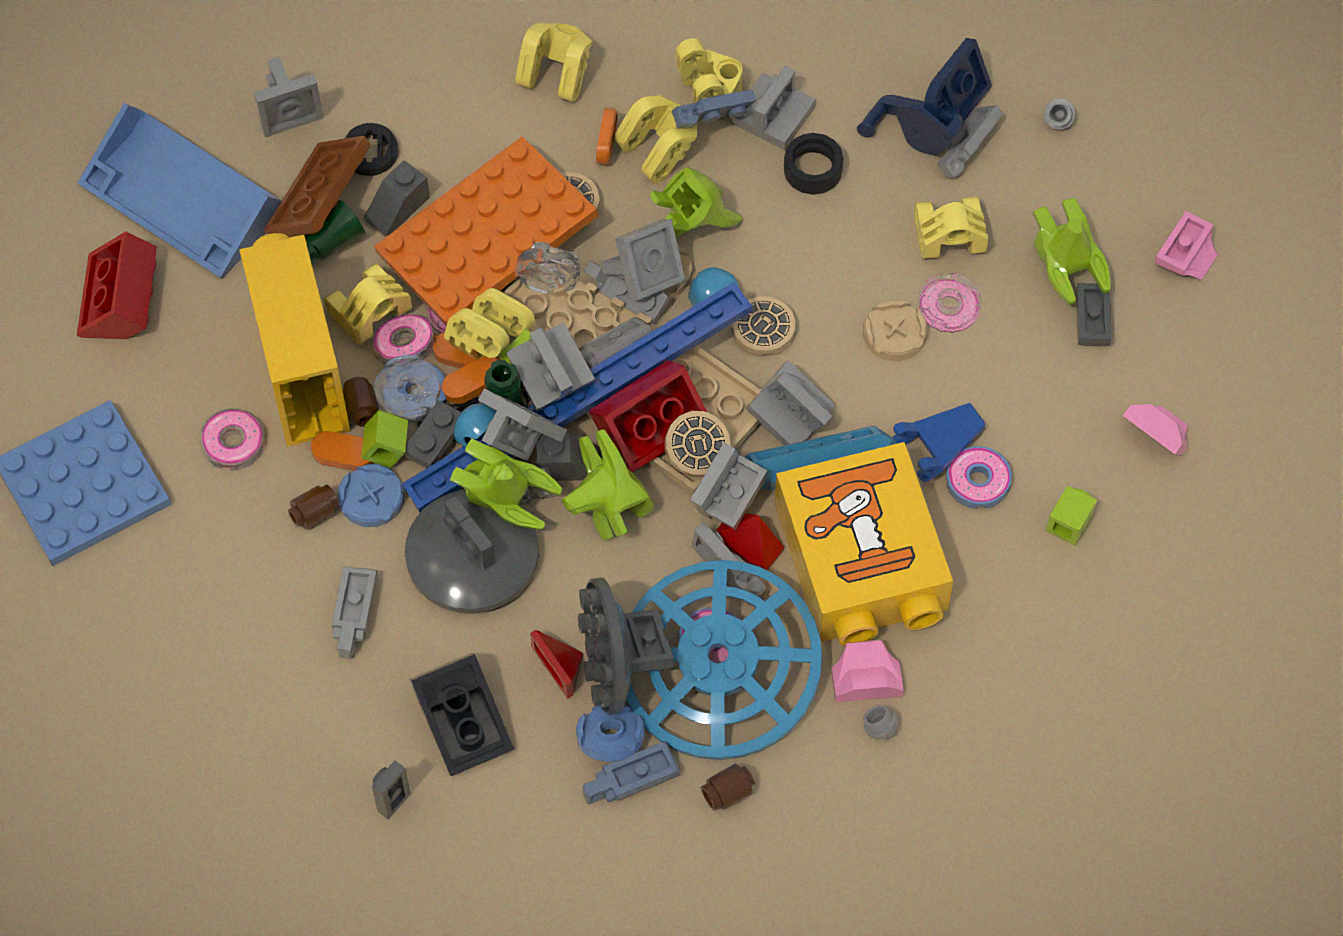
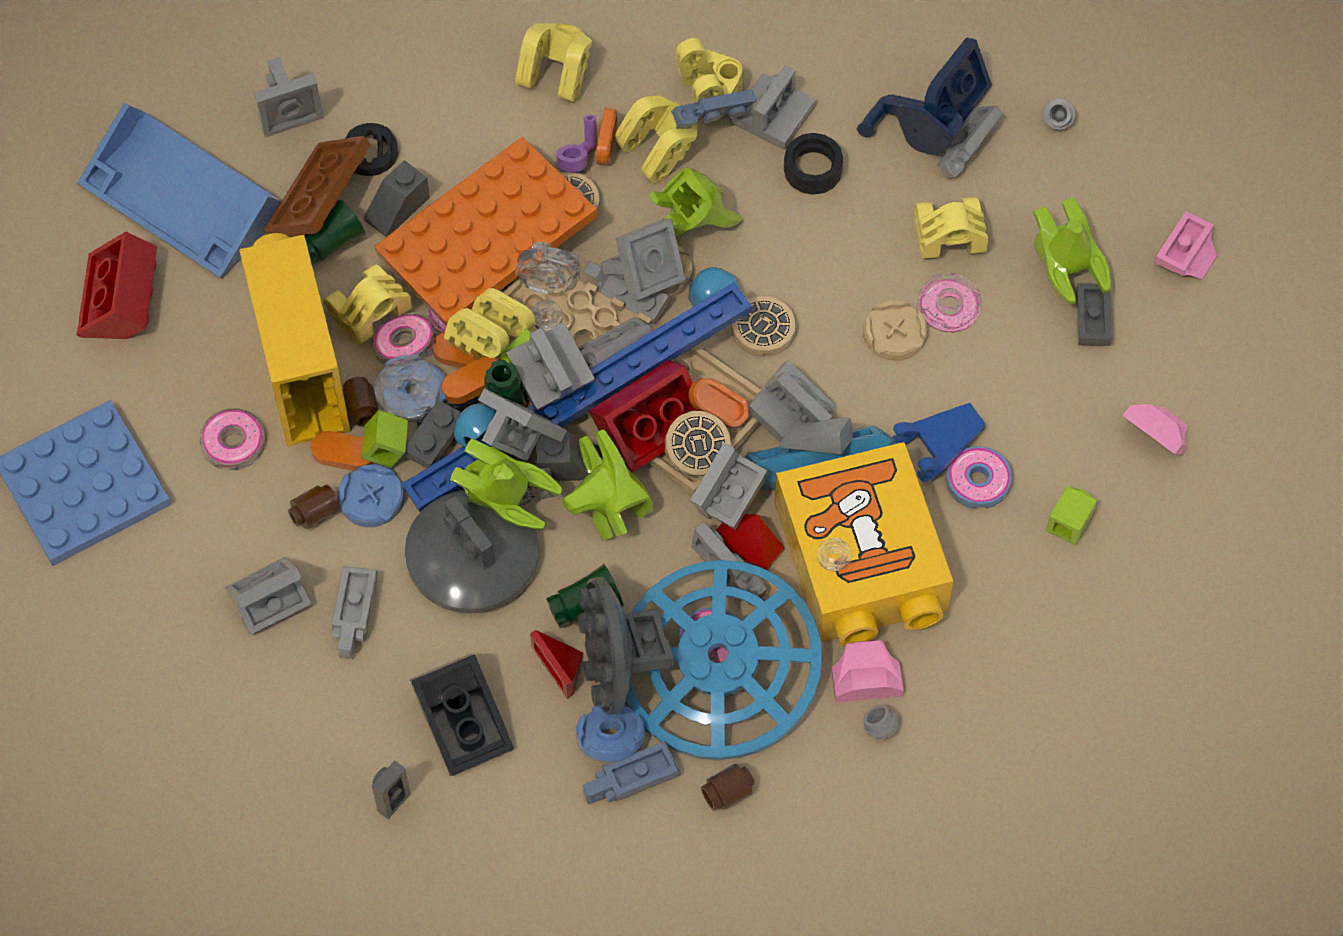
(268, 595): none -> light grey bracket
(547, 307): none -> clear plate
(566, 604): none -> dark green plant
(574, 157): none -> medium lavender plate
(719, 400): none -> orange tile
(822, 436): none -> light grey slope
(833, 545): none -> clear plate

